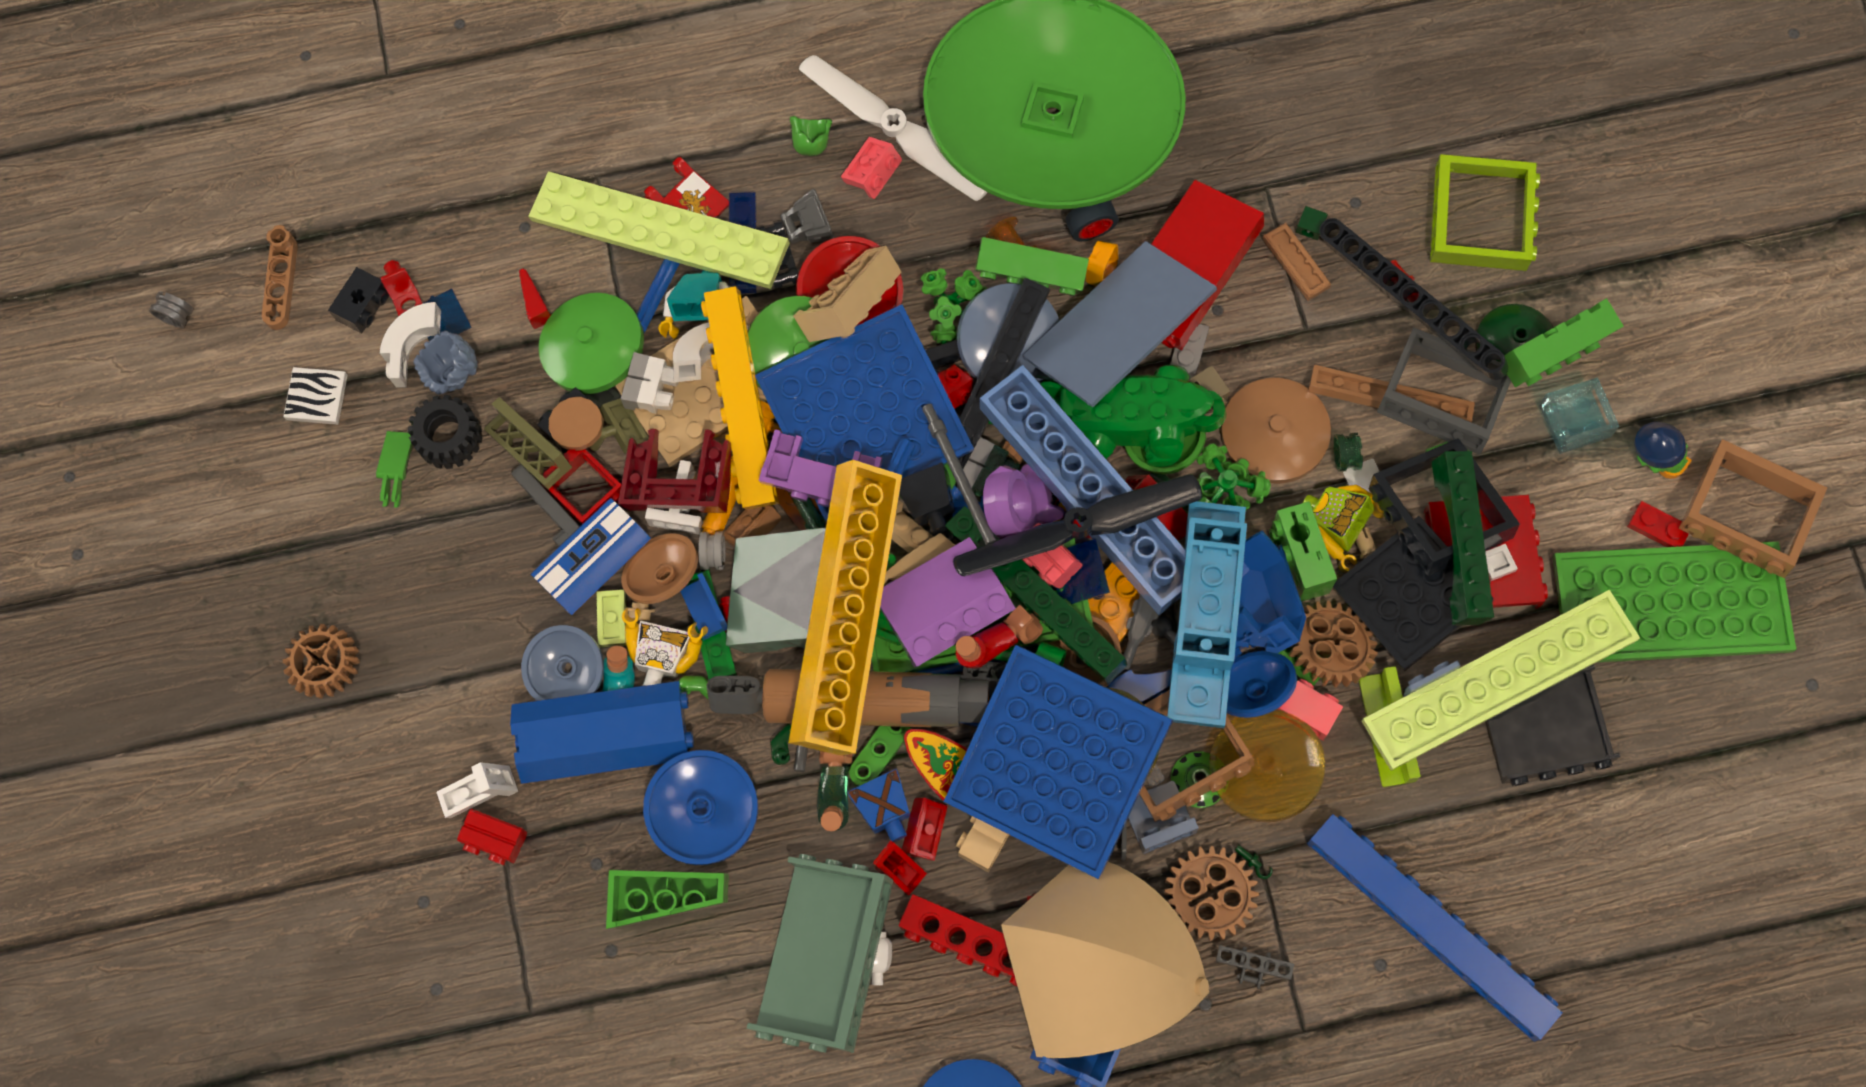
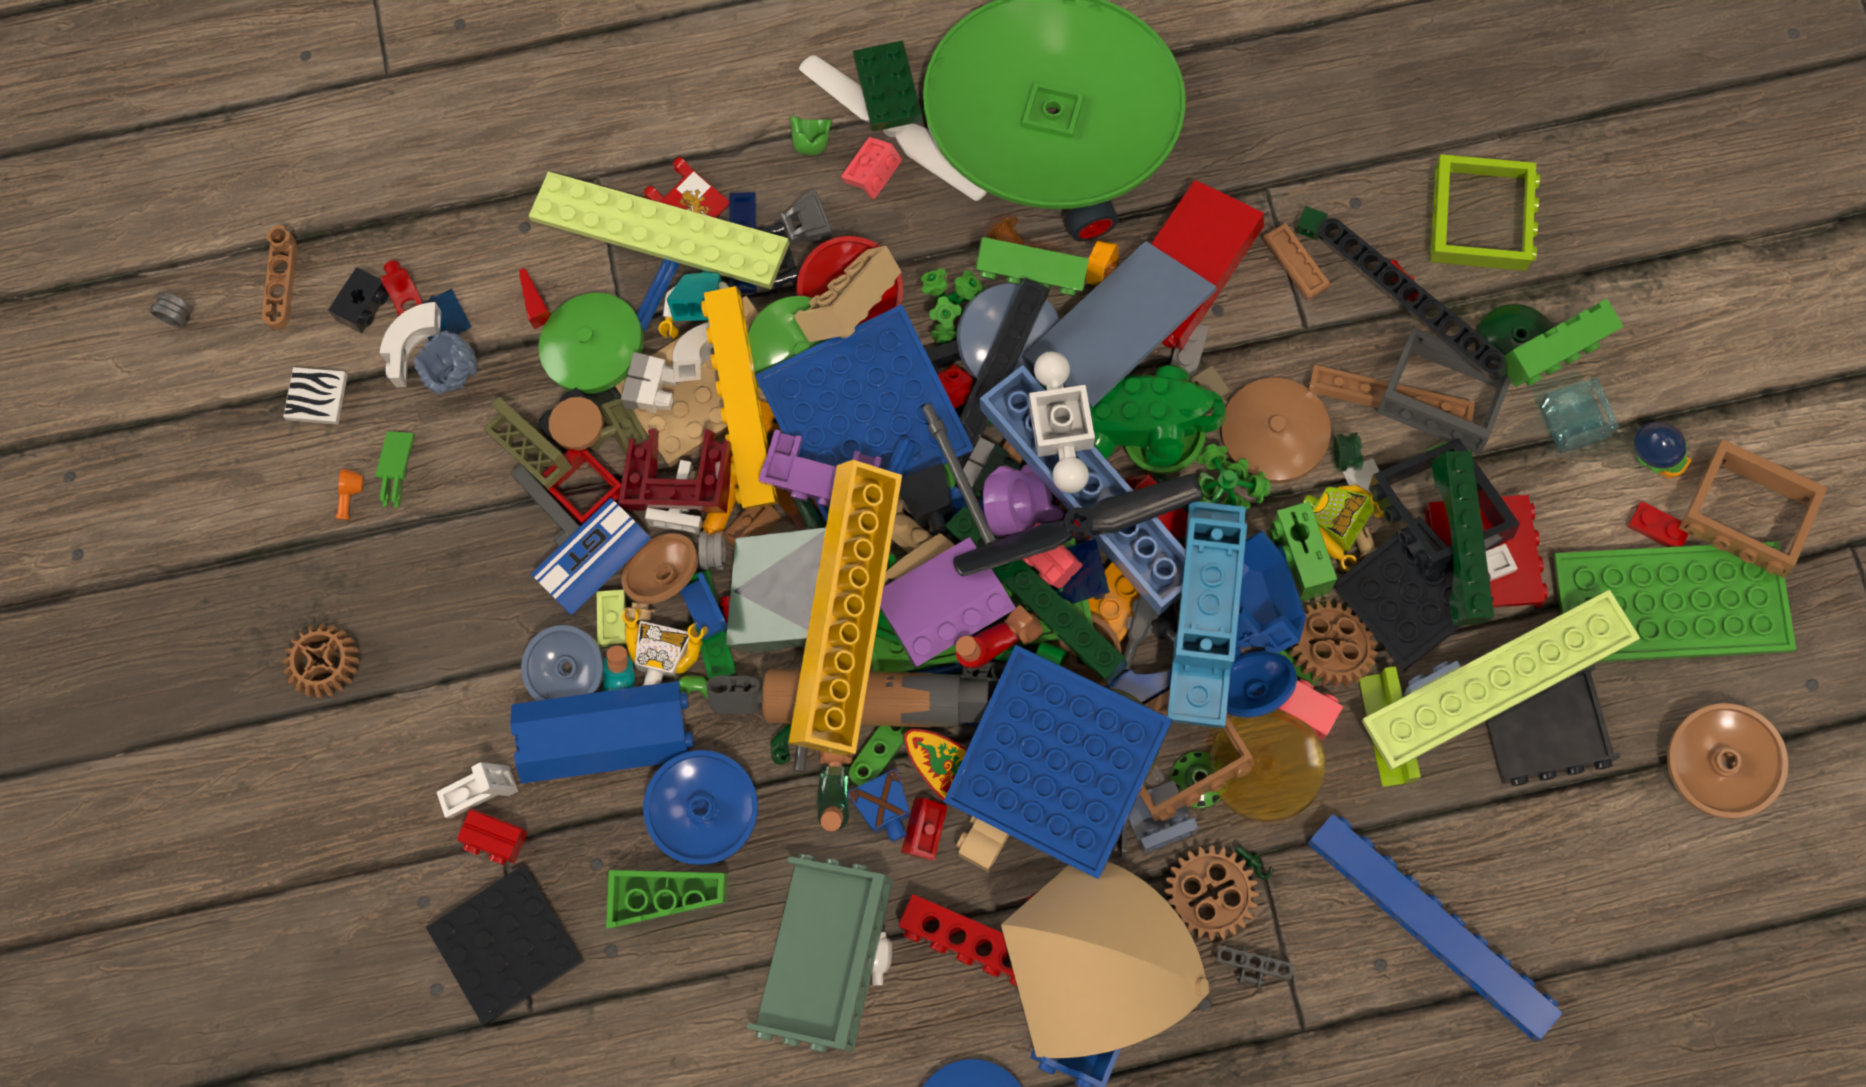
(349, 484): none -> orange bar
(431, 417): black tyre -> none
(504, 945): none -> black plate
(887, 86): none -> dark green plate
(899, 867): red slope -> none
(1061, 421): none -> white brick
(1727, 761): none -> medium nougat dish

